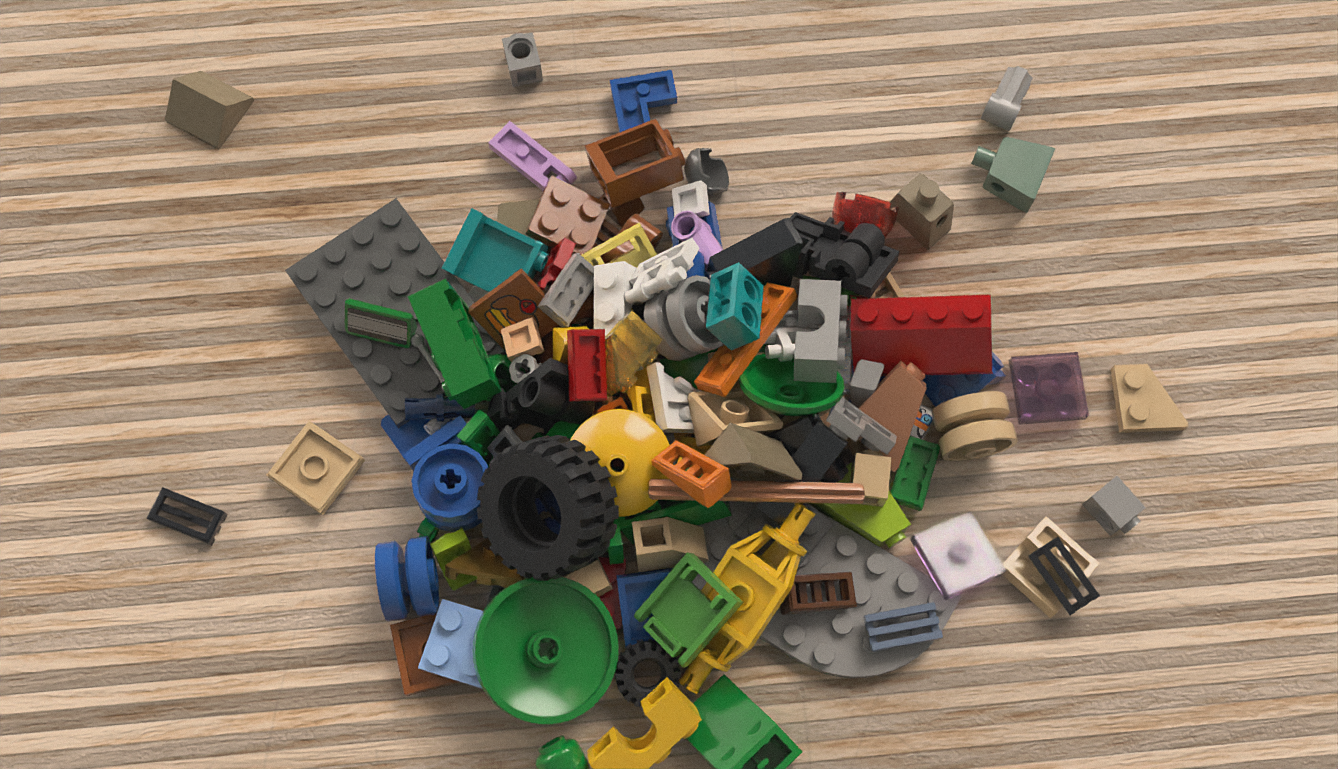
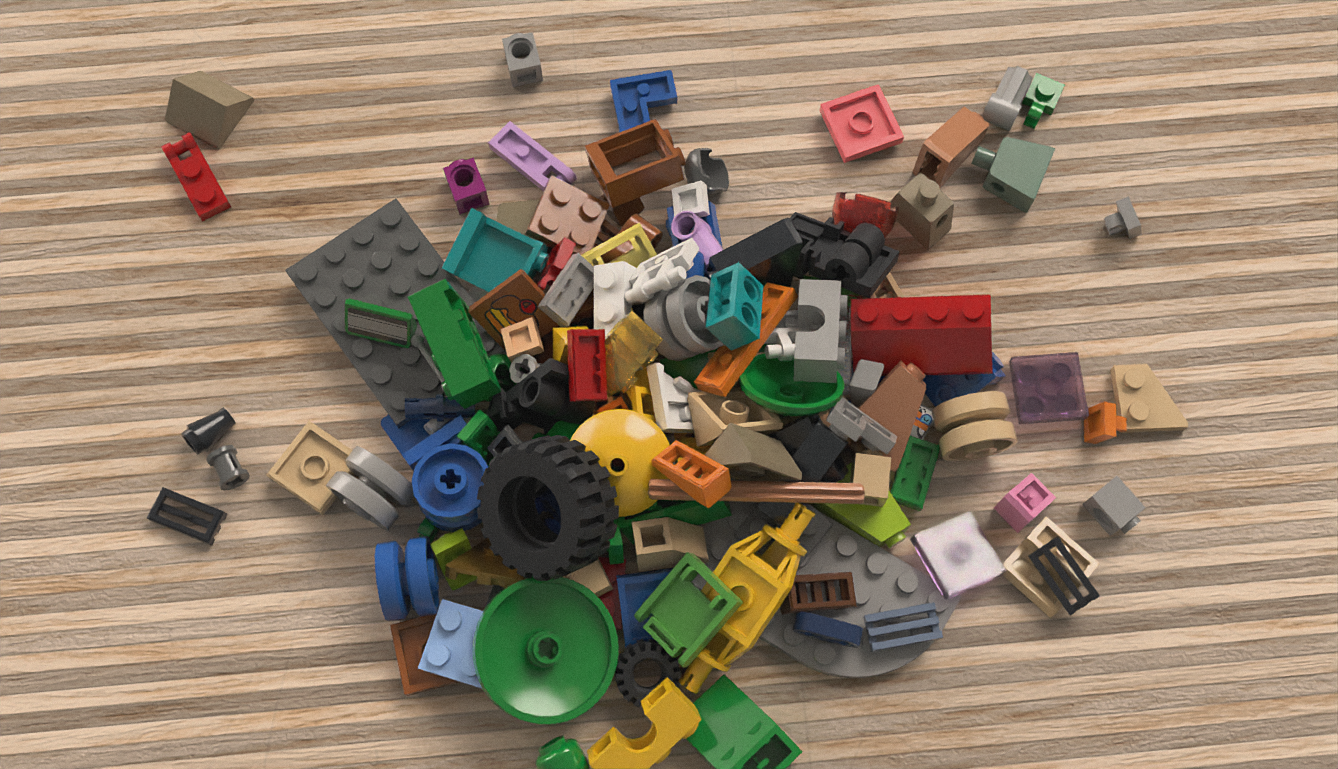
(196, 177): none -> red plate
(207, 431): none -> black cone
(227, 467): none -> dark grey bush
(368, 493): none -> light grey wheel
(470, 196): none -> magenta brick
(828, 629): none -> dark blue beam
(861, 123): none -> coral plate
(950, 146): none -> nougat slope
(1024, 502): none -> bright pink slope
(1041, 98): none -> plate
(1103, 423): none -> orange tile
(1124, 219): none -> light grey tile

